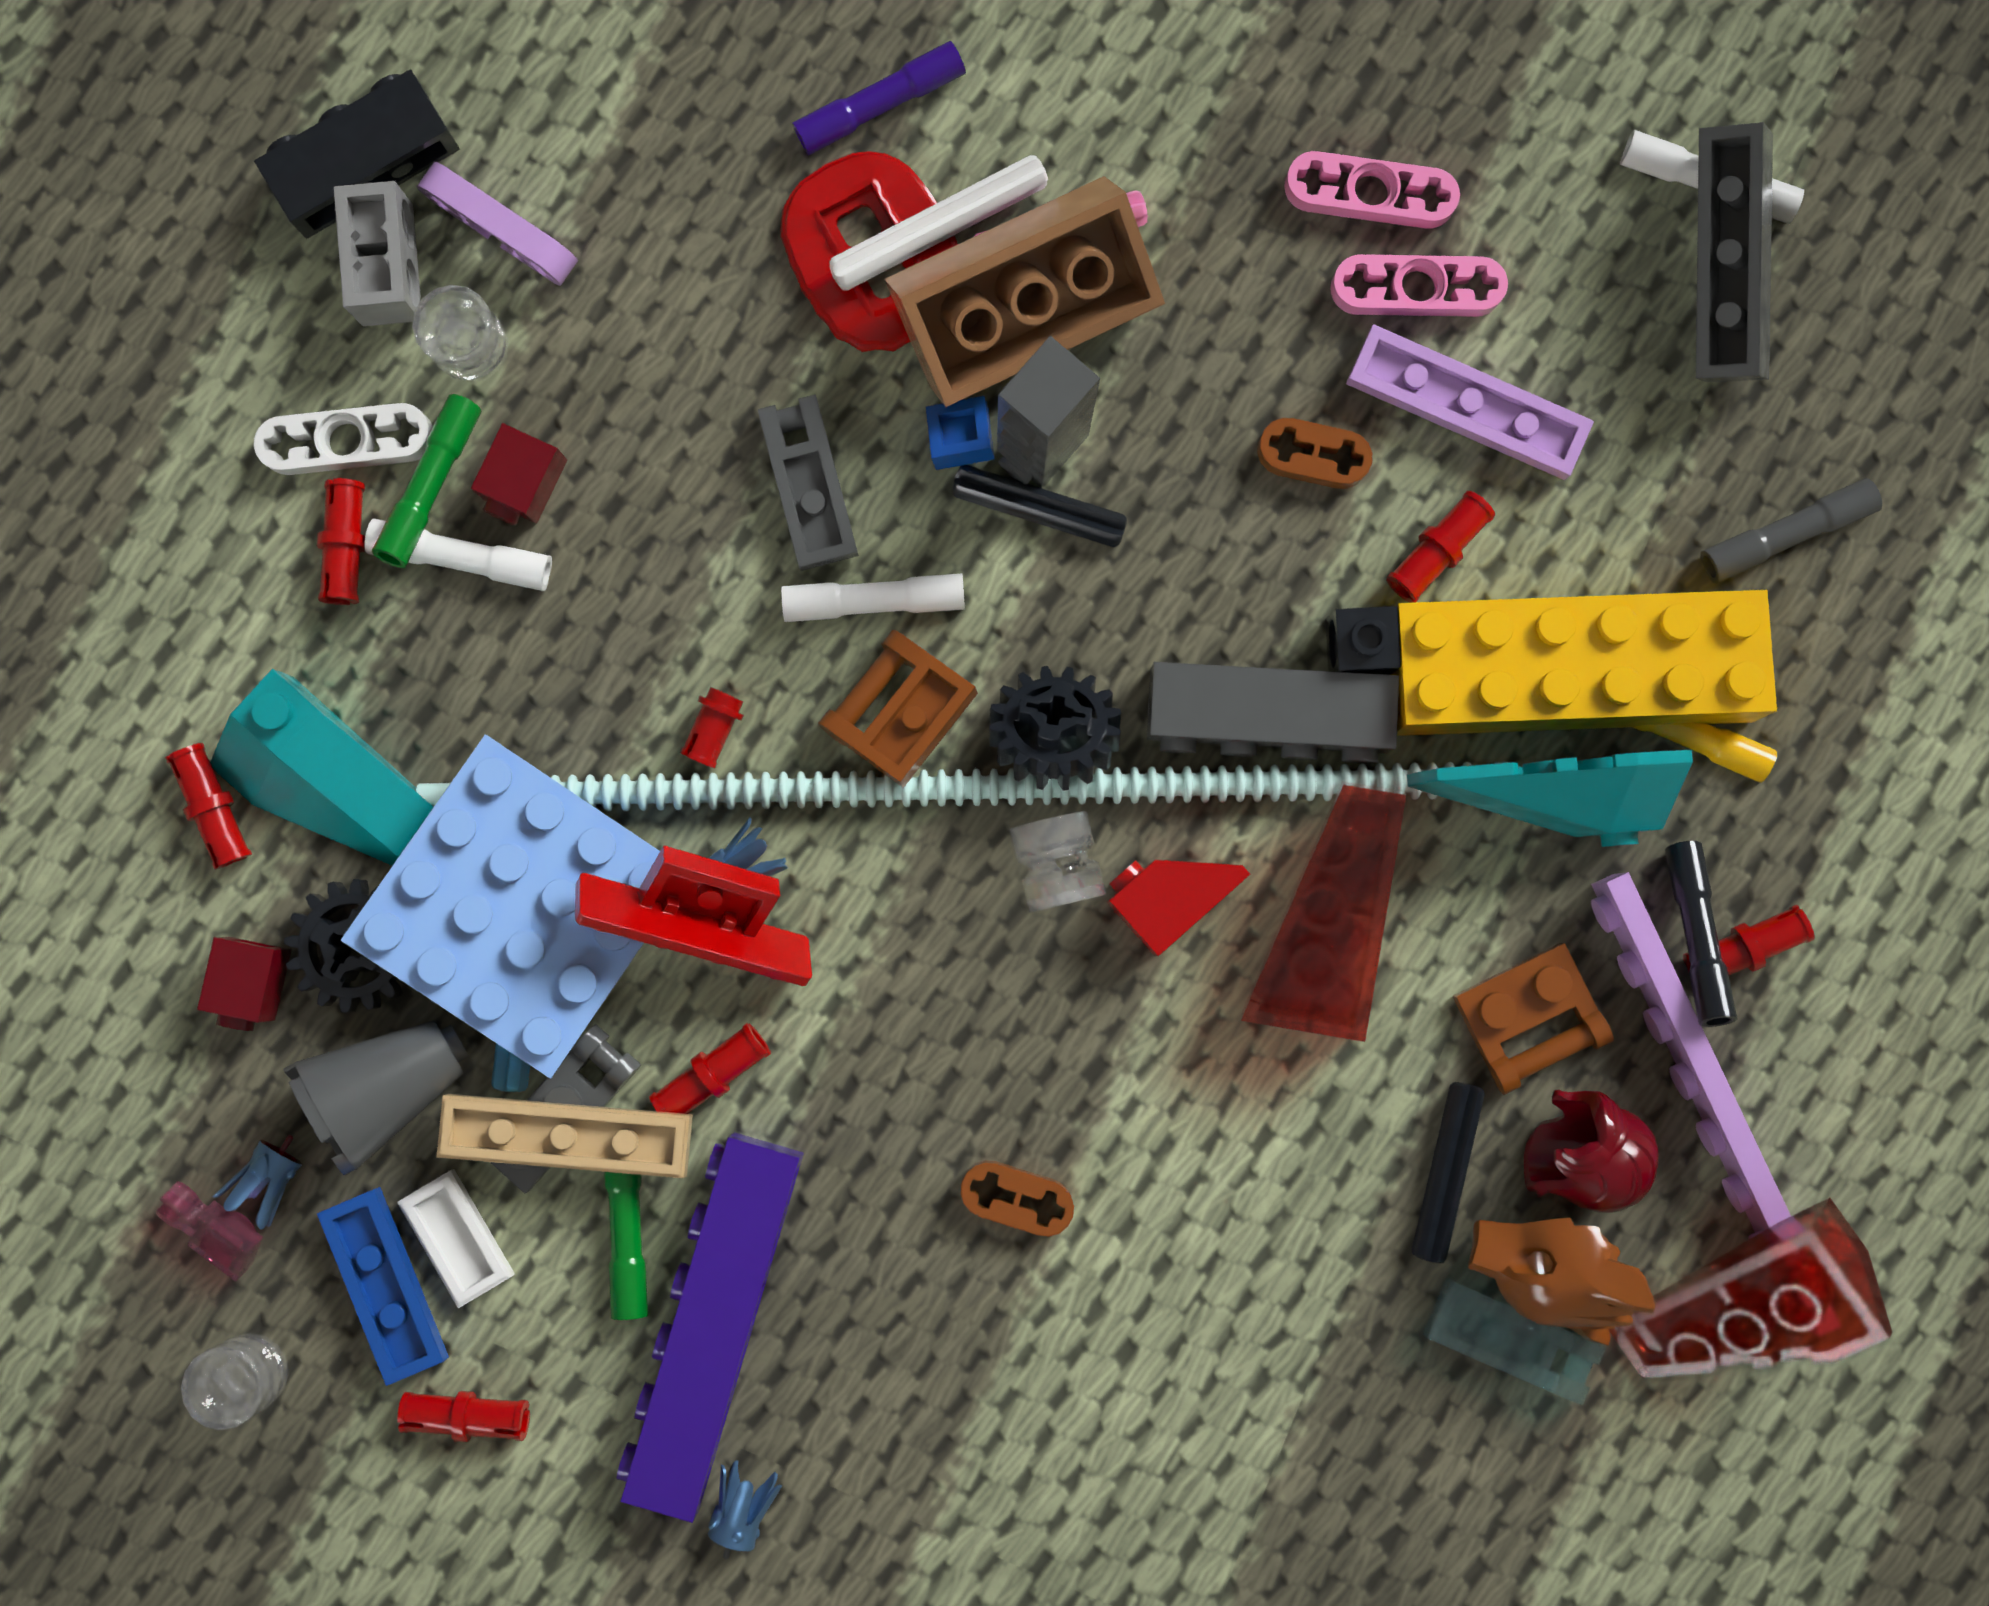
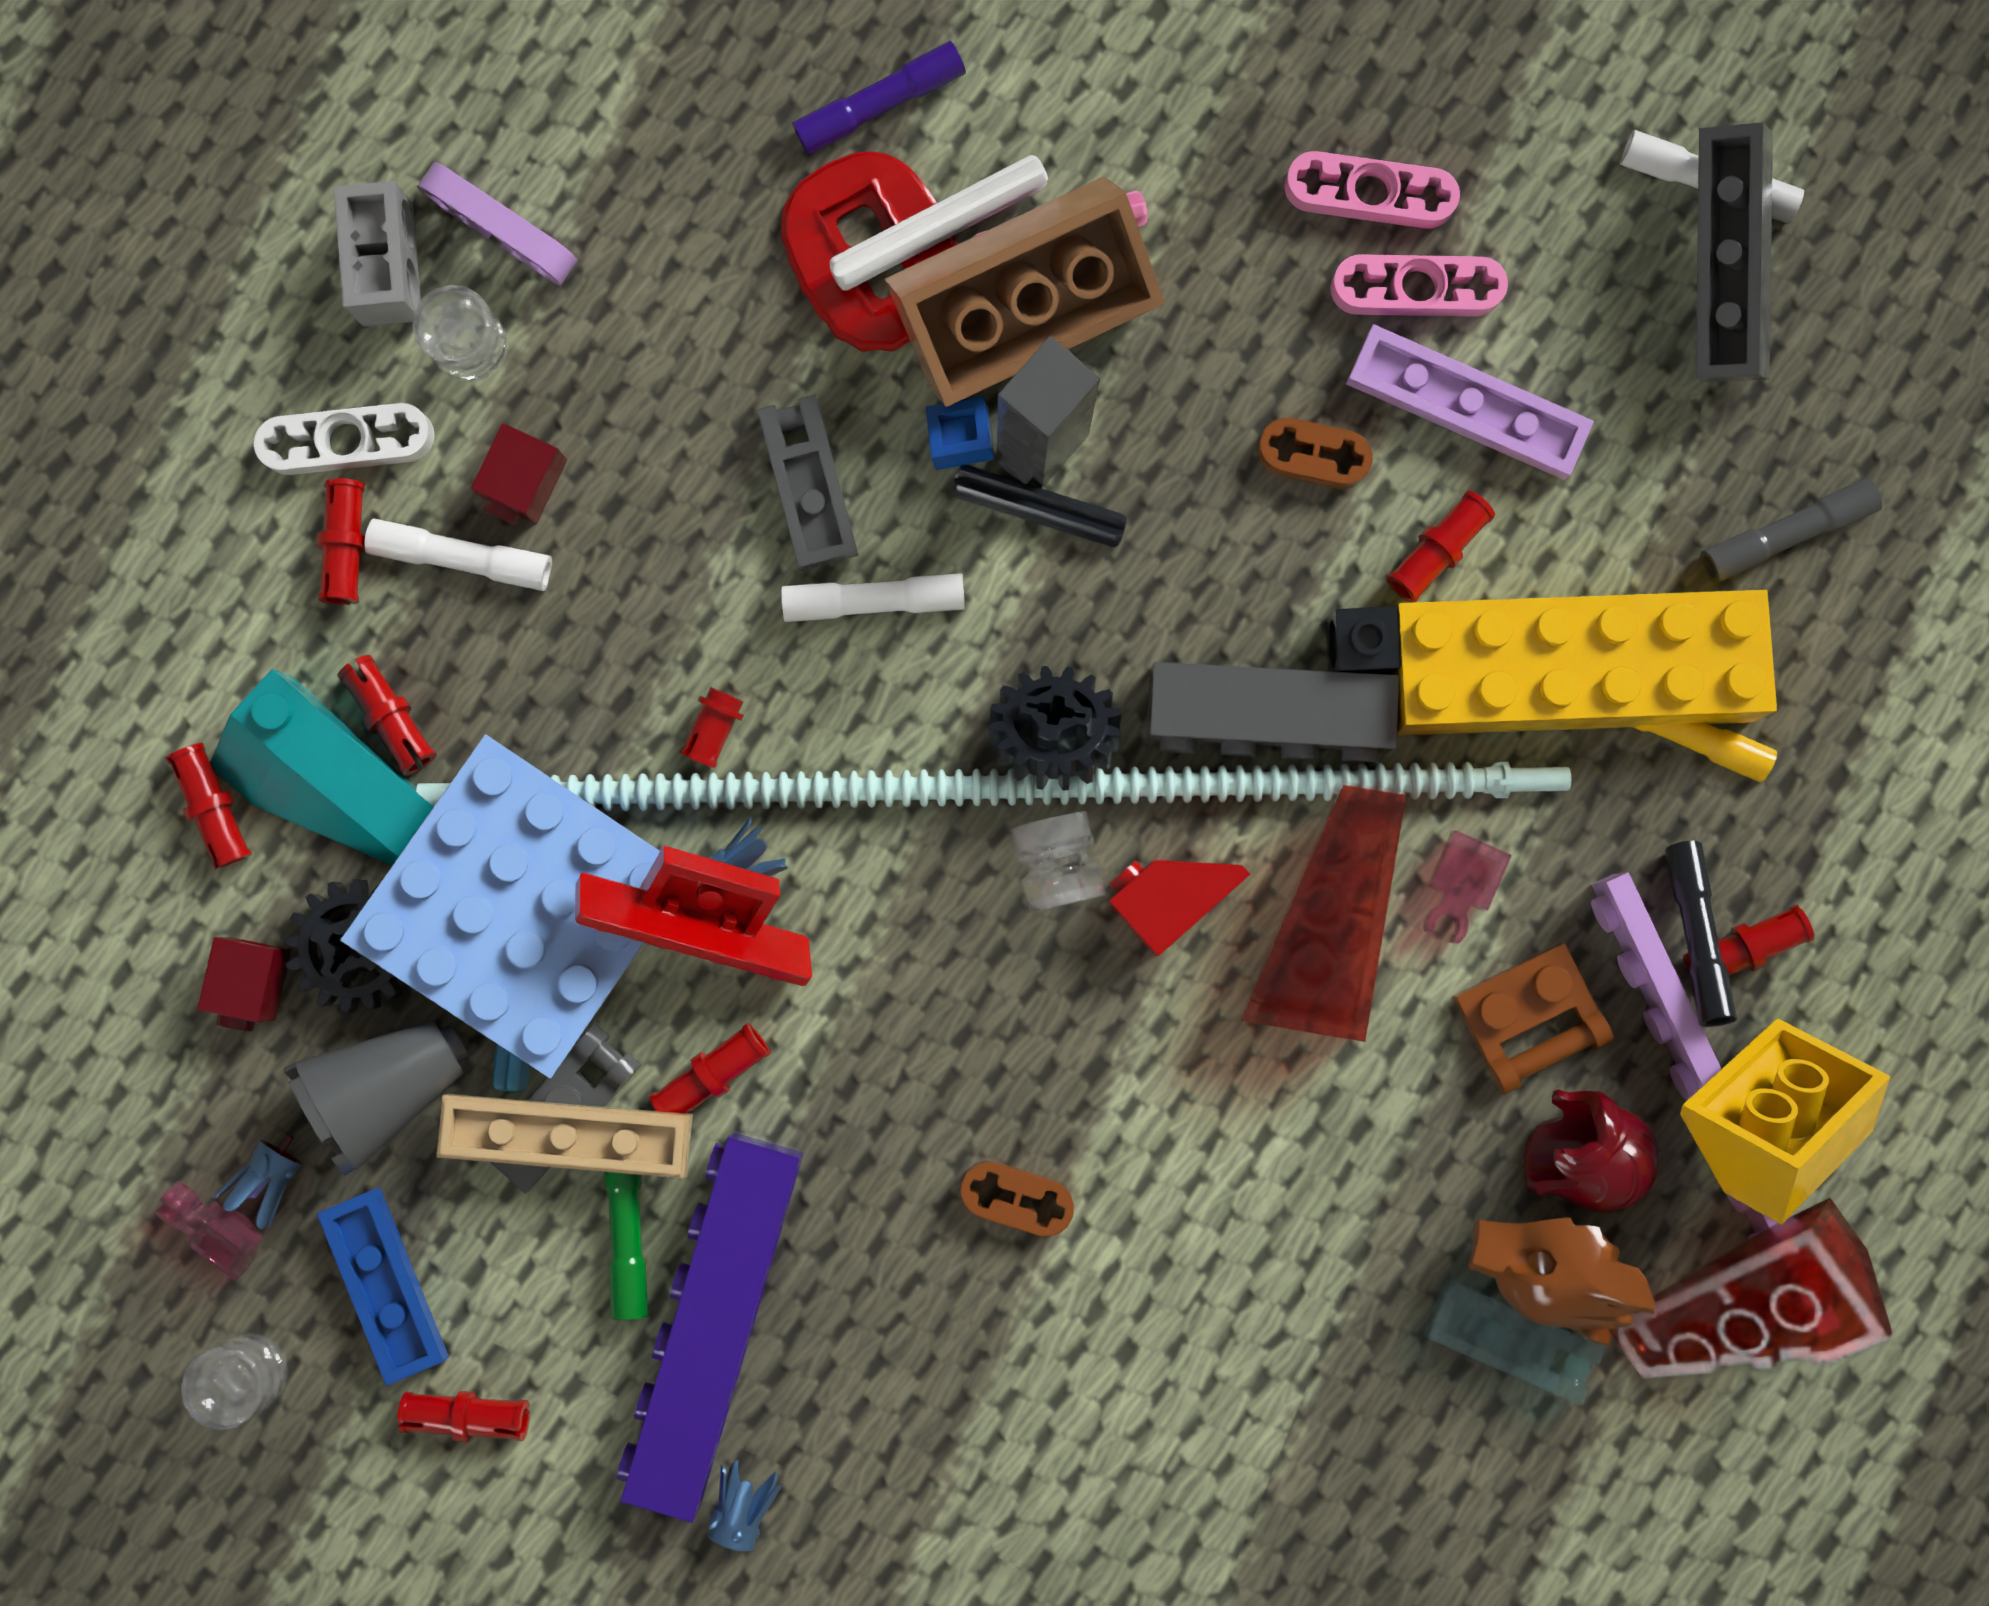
(373, 140): black brick -> none
(386, 715): none -> red pin
(411, 512): green piece -> none
(455, 1238): white tile -> none
(913, 717): dark orange plate -> none
(1448, 1172): black axle -> none
(1467, 877): none -> clear pink plate
(1574, 797): teal wedge -> none
(1783, 1117): none -> yellow slope

